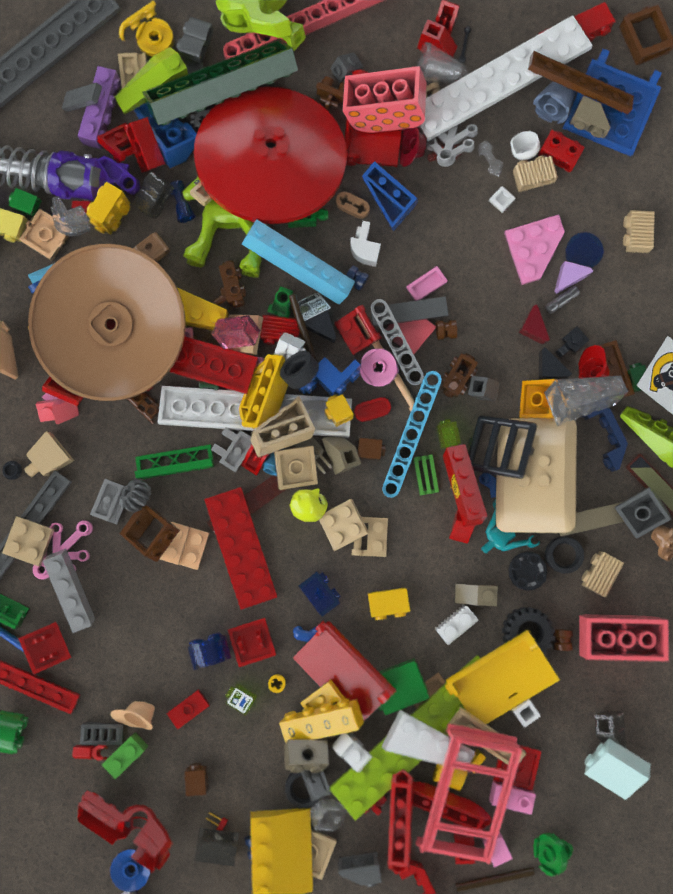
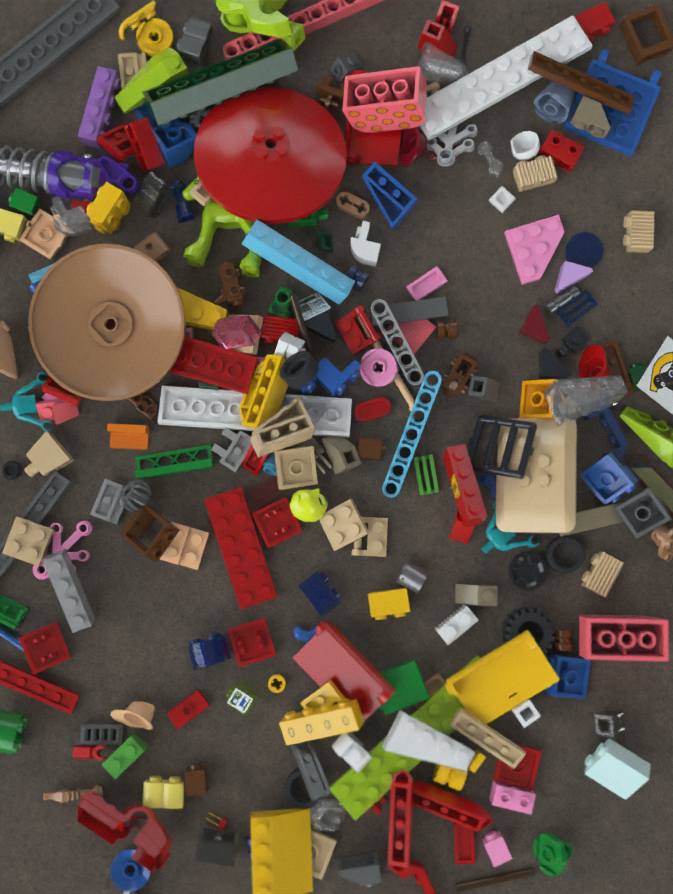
(26, 404): none -> teal piece
(66, 795): none -> medium nougat piece
(82, 97): dark grey tile -> none
(128, 436): none -> orange panel
(164, 793): none -> light yellow brick
(277, 522): none -> red plate
(314, 748): dark tan brick -> none
(324, 241): none -> dark green slope
(338, 410): yellow brick -> none
(412, 576): none -> flat silver piece
(448, 434): clear neon green brick -> none
(481, 738): coral piece -> none
(565, 317): none -> clear blue tile
(572, 674): none -> blue plate
(609, 479): none -> blue plate

